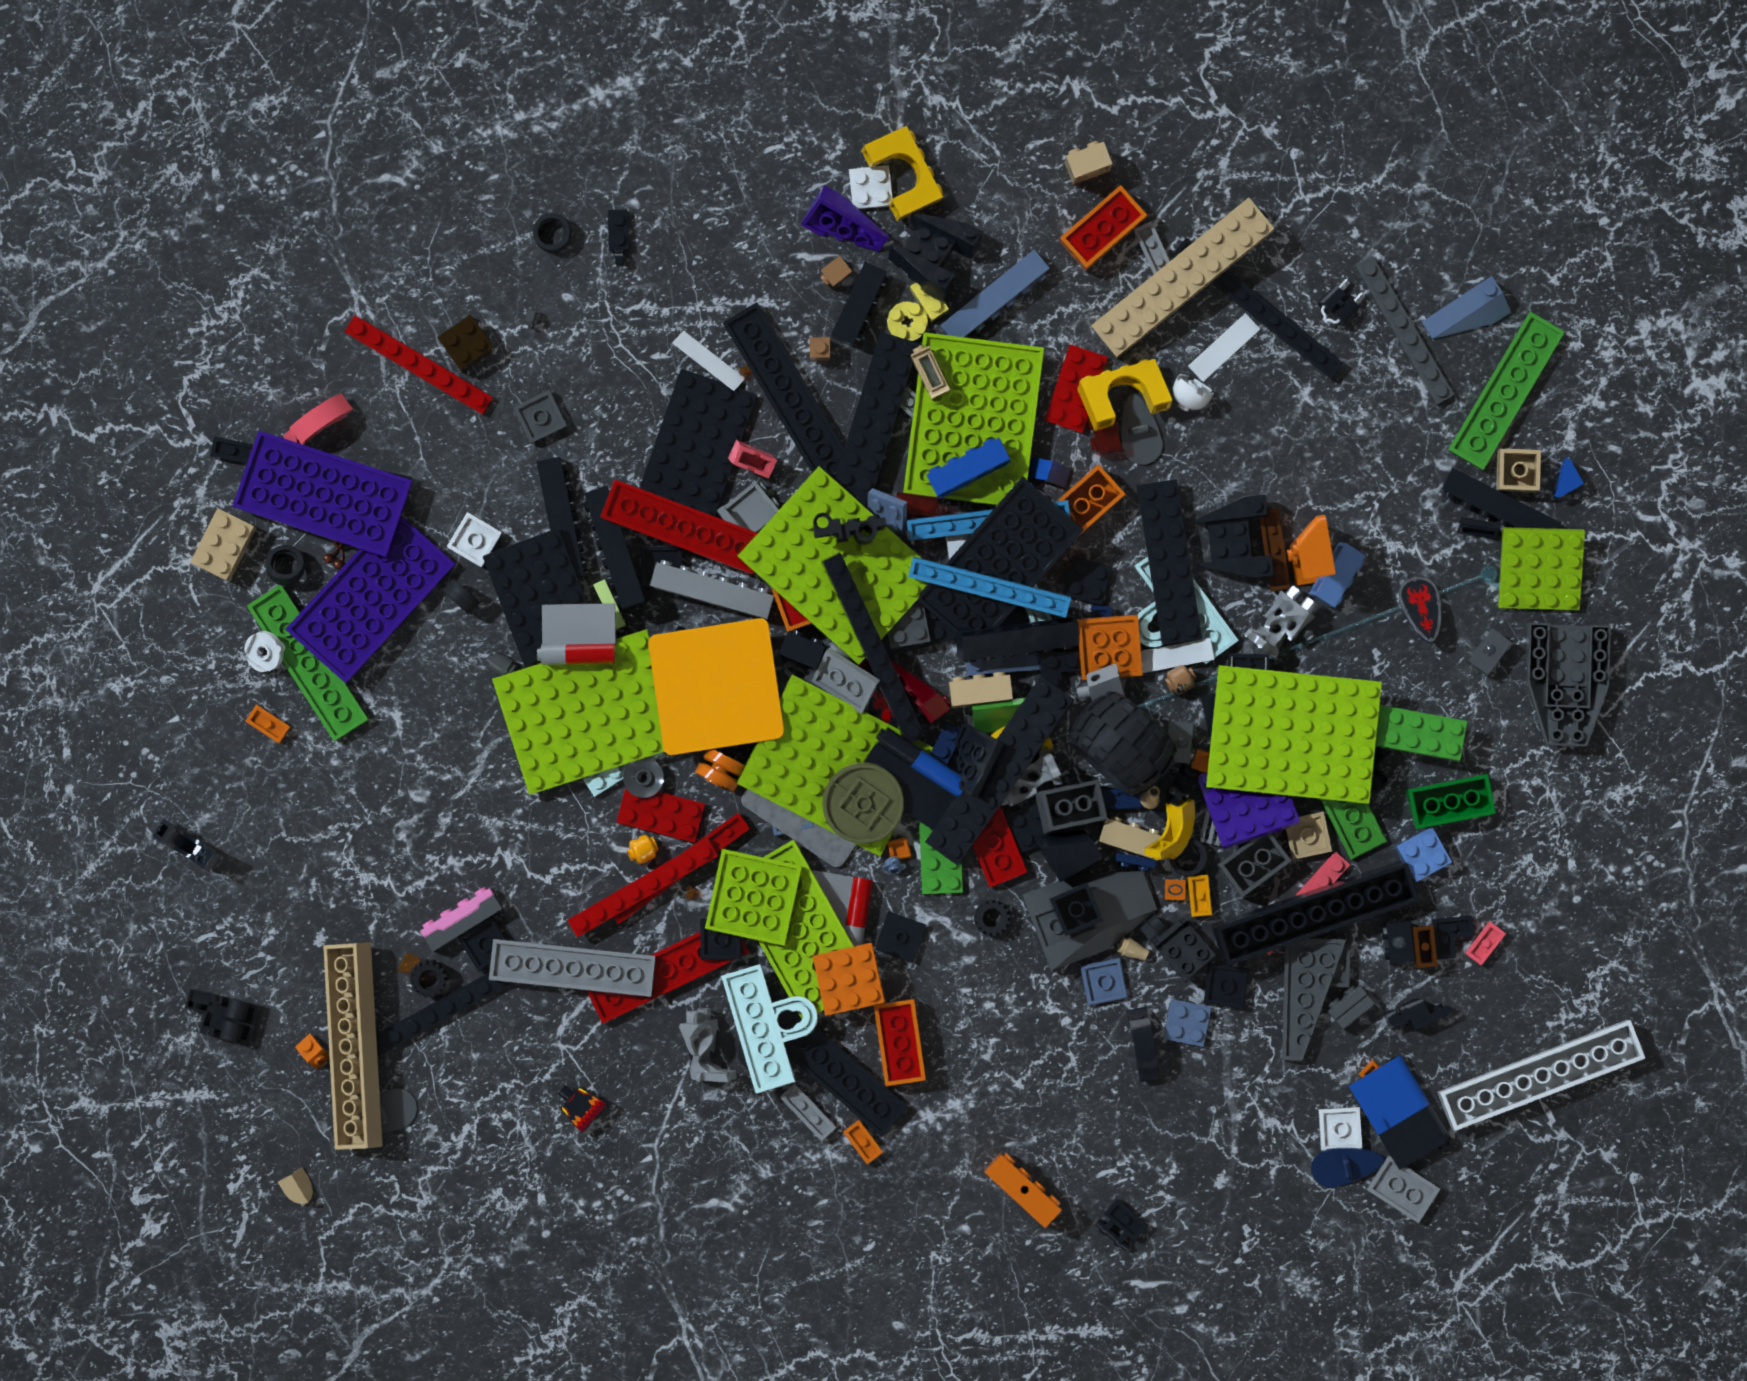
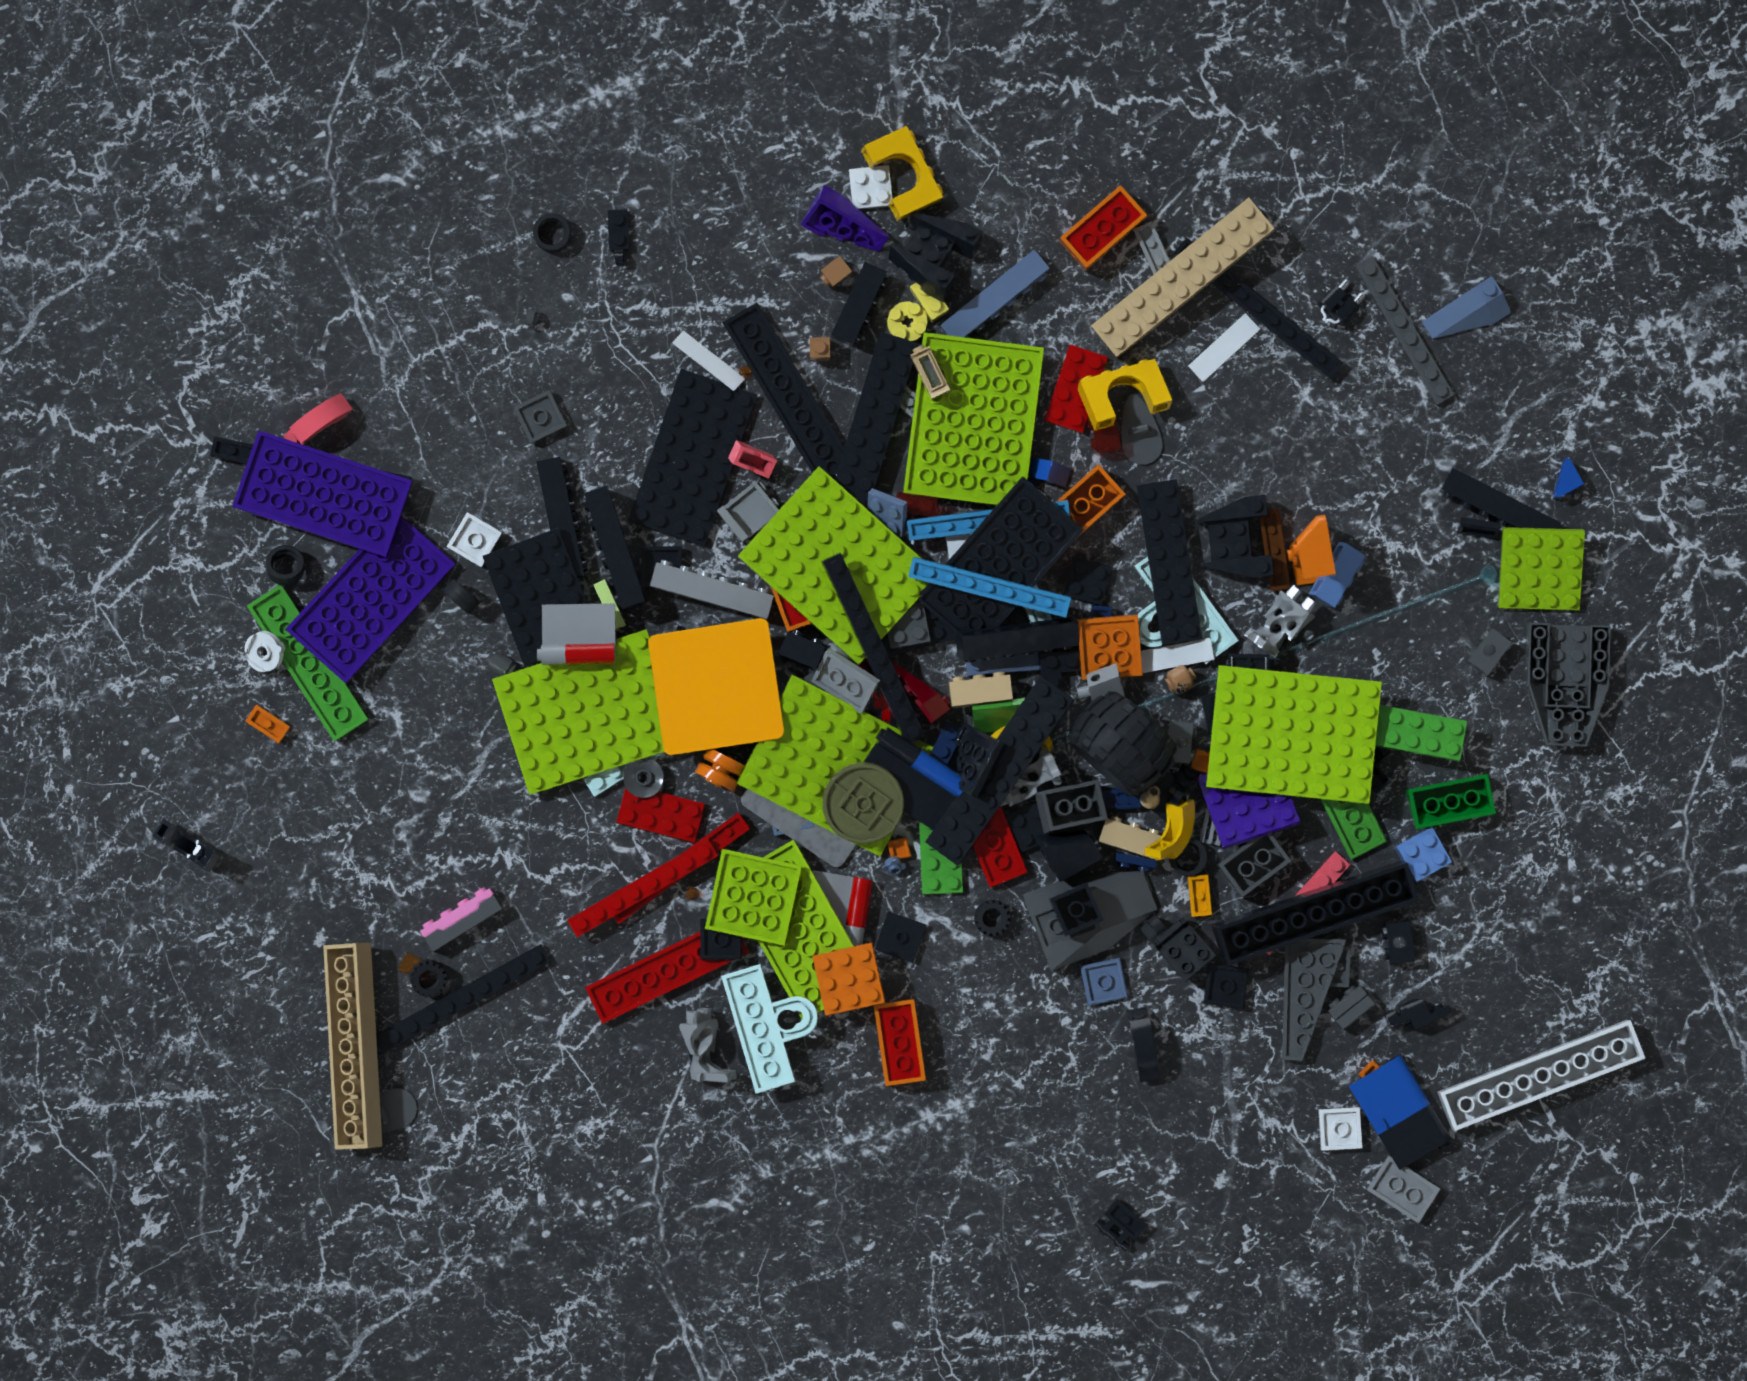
(223, 545): tan brick -> none
(224, 1018): black plate -> none
(297, 1187): tan brick -> none
(312, 1051): orange bracket -> none
(328, 558): copper piece -> none
(418, 365): red plate -> none
(466, 343): dark brown brick -> none
(479, 942): black plate -> none
(572, 967): light grey plate -> none
(581, 1106): torso -> none
(642, 849): light orange head -> none
(677, 524): red plate -> none
(808, 1112): light grey plate -> none
(841, 1074): black plate -> none
(852, 527): black plate -> none
(863, 1141): orange plate -> none
(968, 468): blue brick -> none
(1034, 1199): orange brick -> none
(1088, 162): tan brick -> none
(1132, 949): tan cone -> none
(1175, 889): orange tile -> none
(1187, 1022): sand blue plate -> none
(1191, 393): white cylinder -> none
(1309, 836): tan plate -> none
(1344, 1165): dark blue shield -> none
(1421, 607): shield -> none
(1424, 946): reddish brown brick -> none
(1446, 930): black plate -> none
(1485, 943): coral plate -> none
(1506, 391): bright green plate -> none
(1518, 470): tan brick -> none

